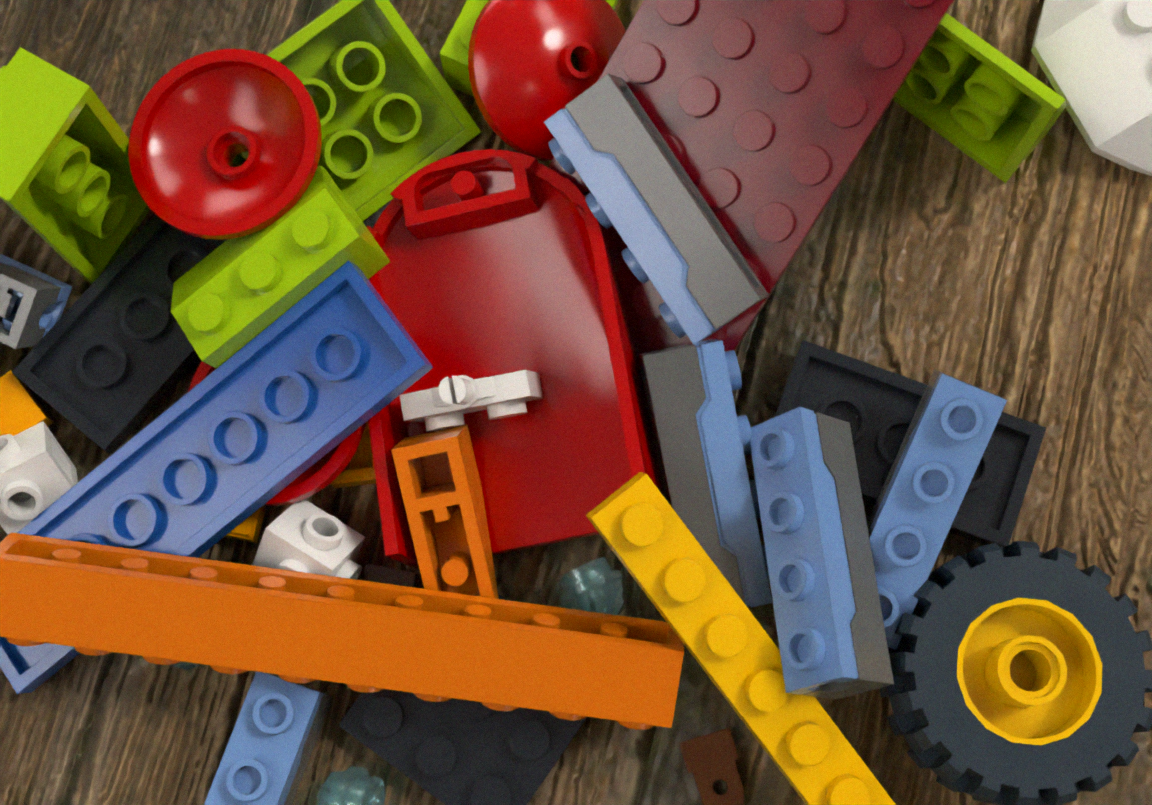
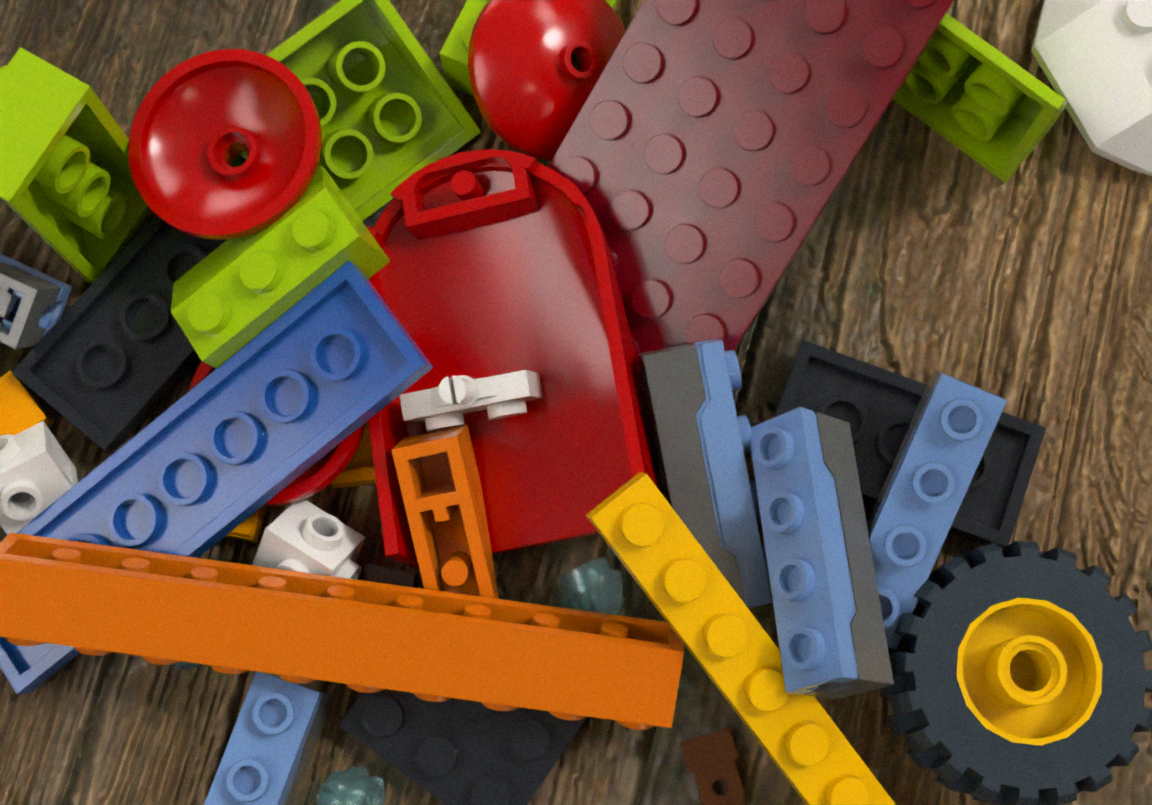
(654, 209): piece -> none

